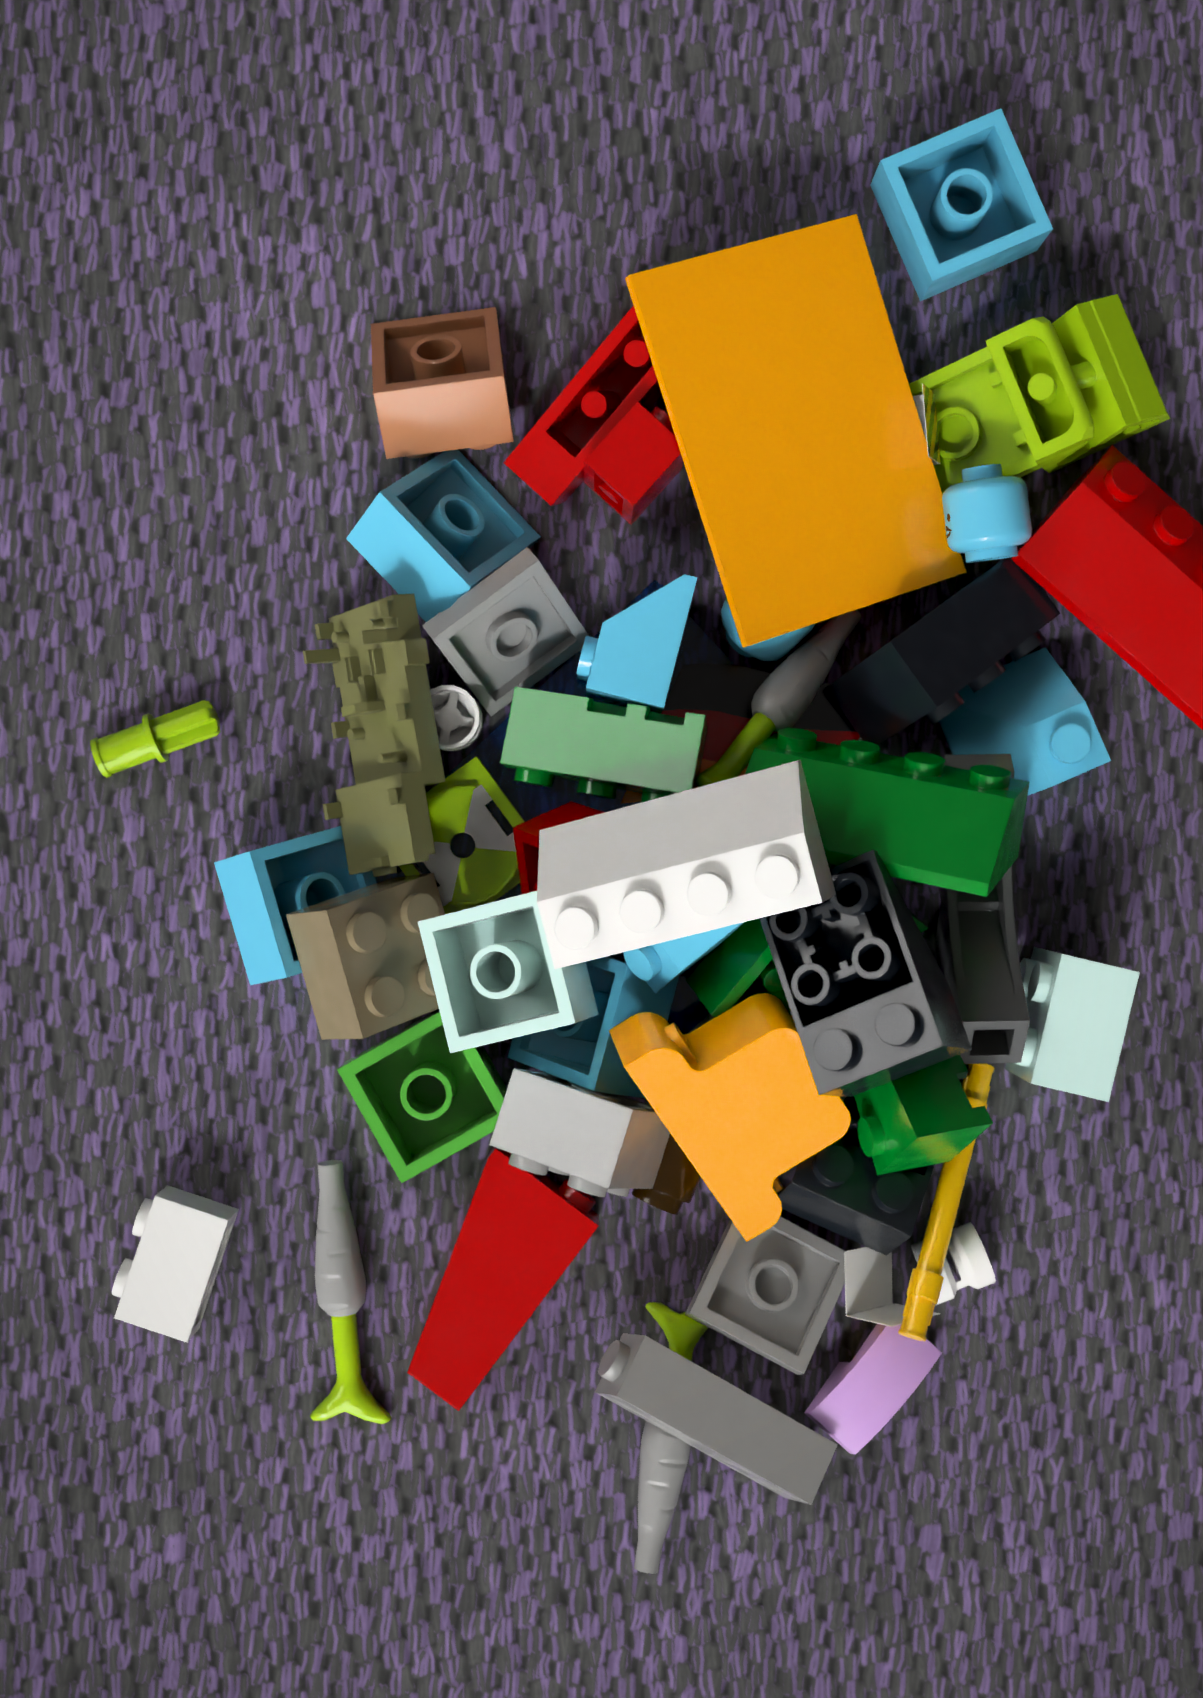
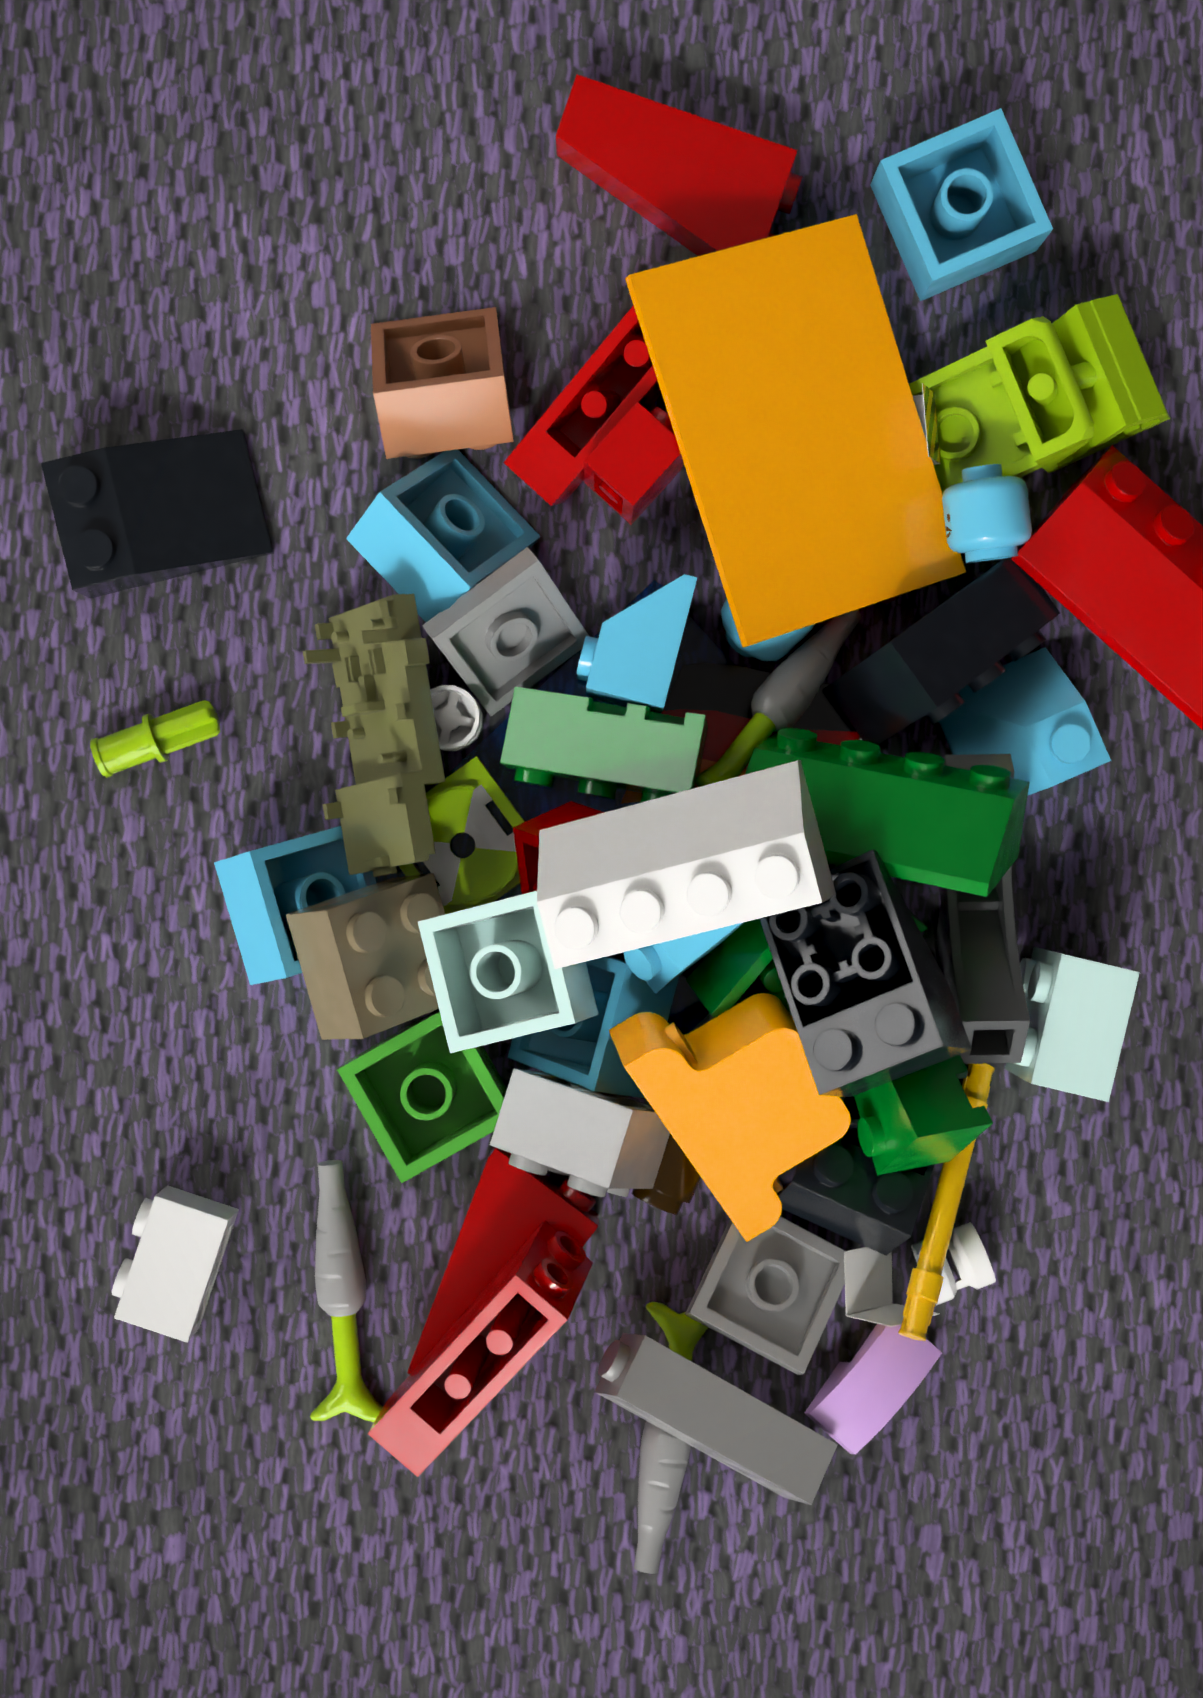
(156, 510): none -> black slope
(484, 1348): none -> red slope
(676, 168): none -> red slope

